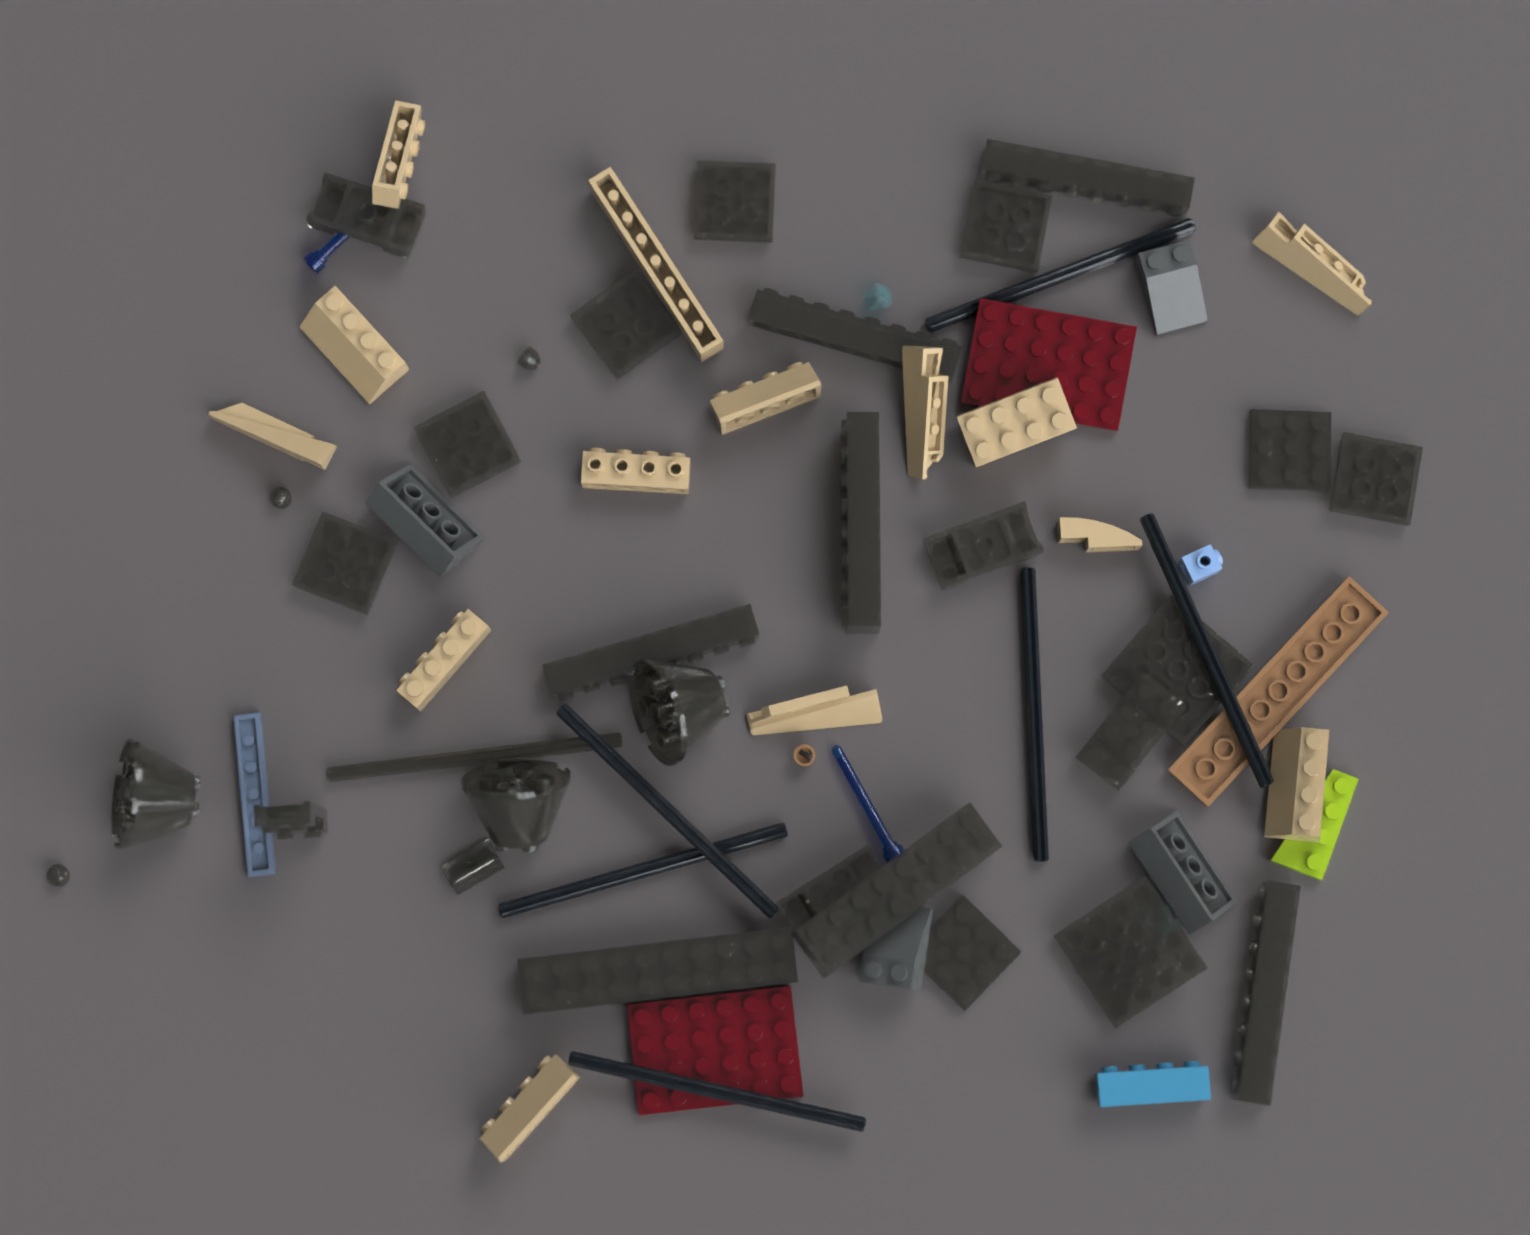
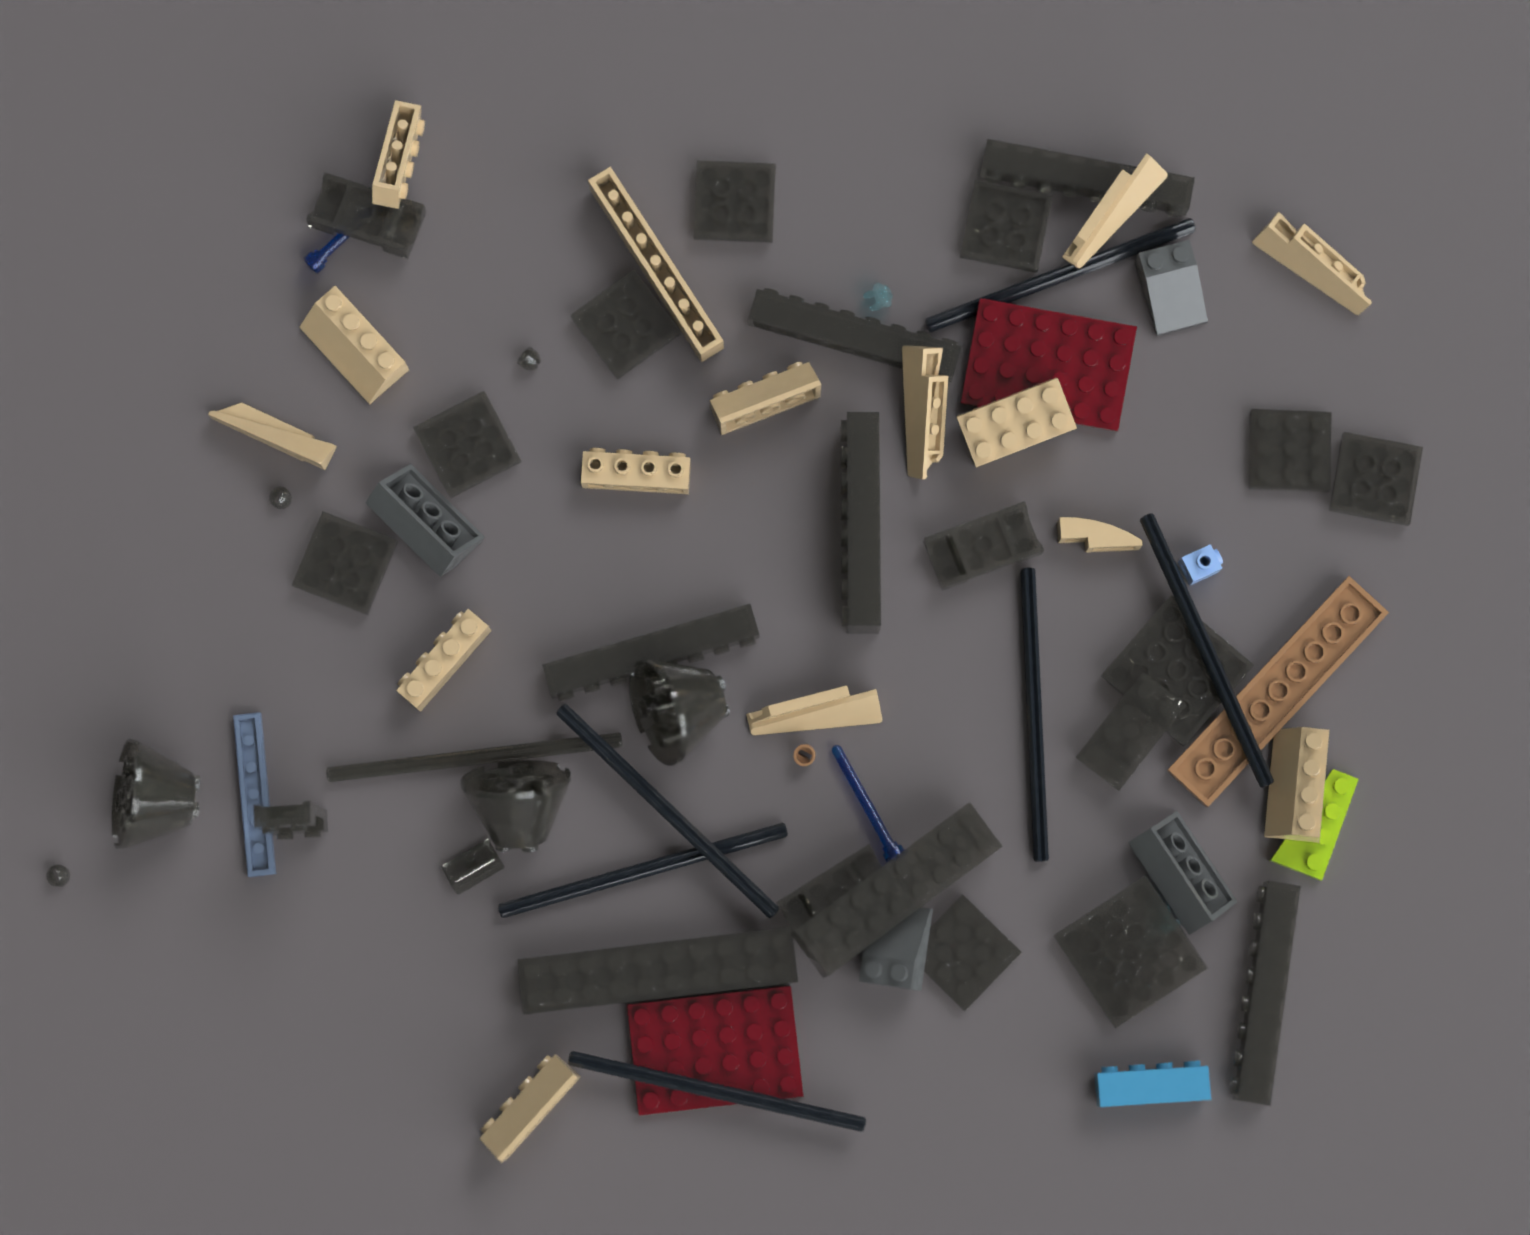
(1115, 208): none -> tan wedge

